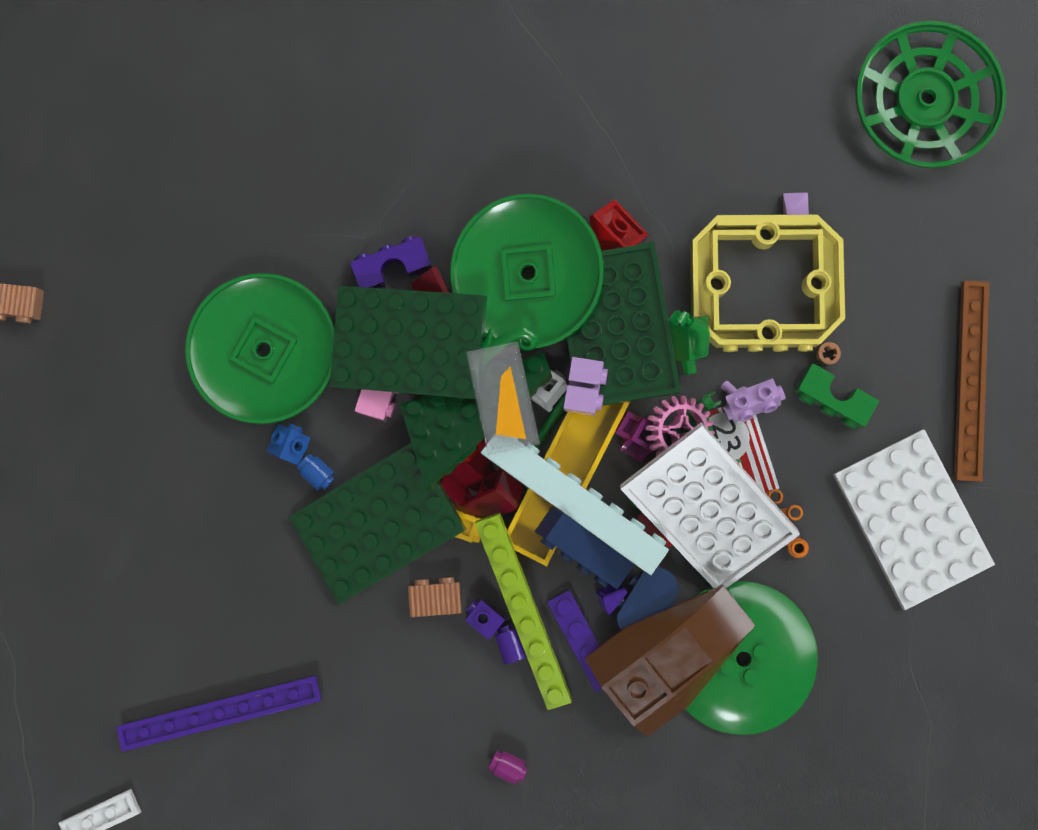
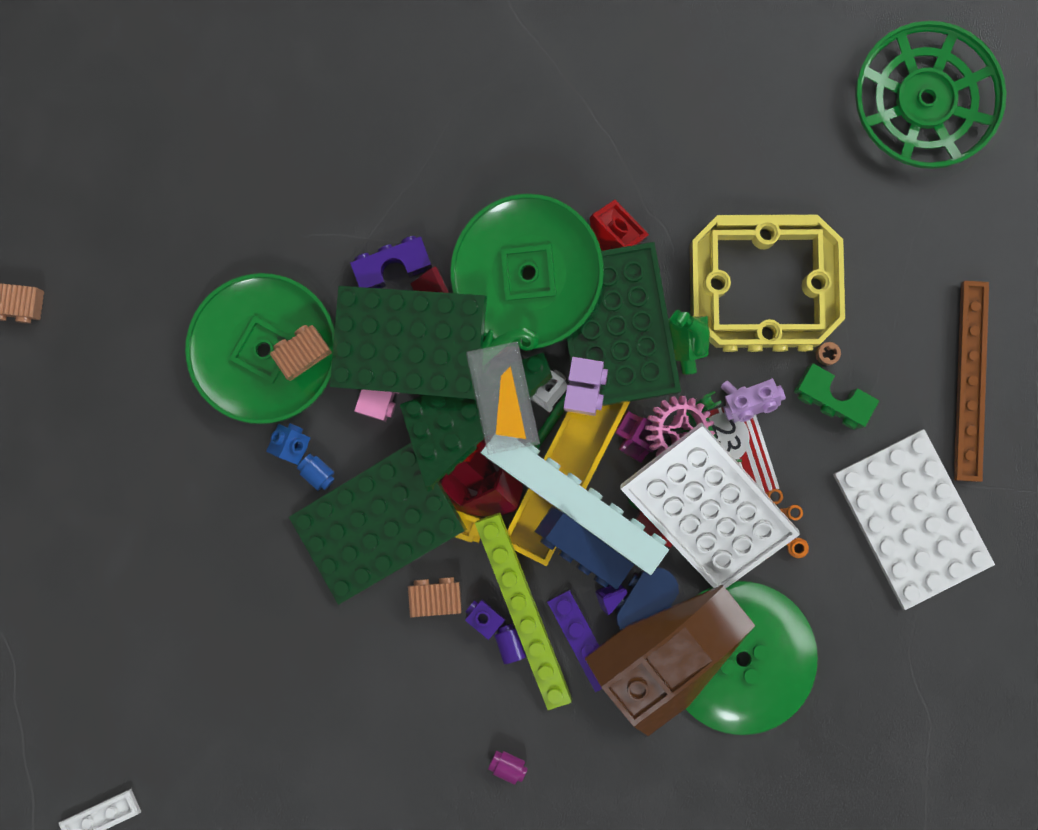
(219, 713): dark purple plate -> none
(300, 352): none -> nougat brick
(795, 204): lavender slope -> none

